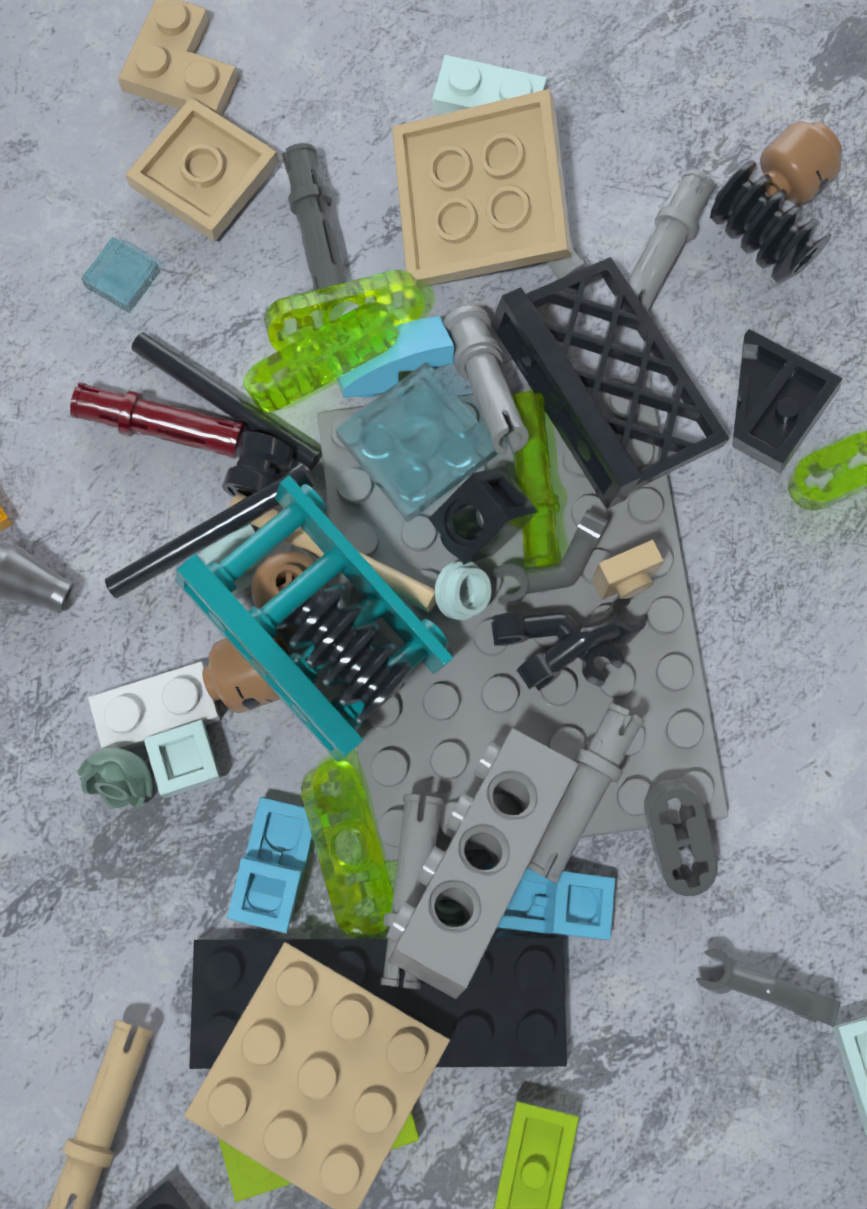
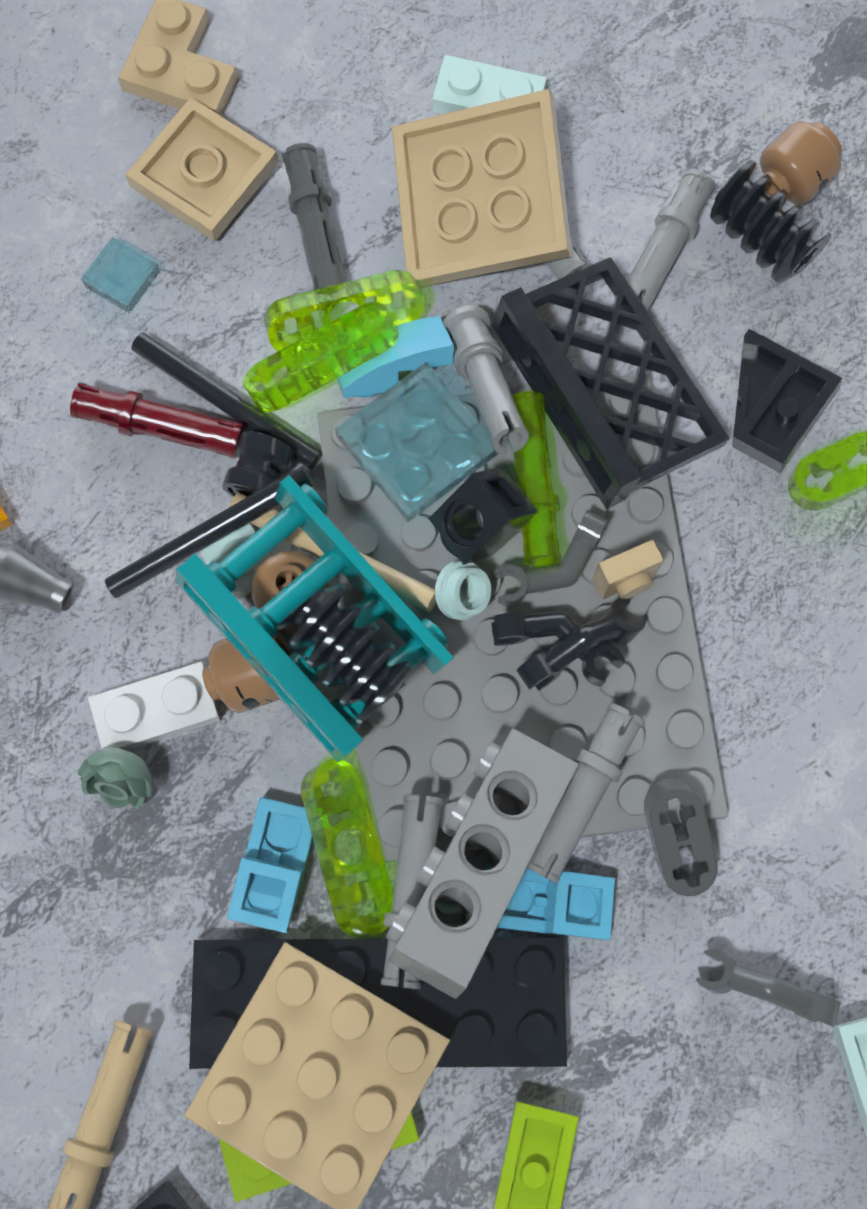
(182, 759): light aqua plate -> none

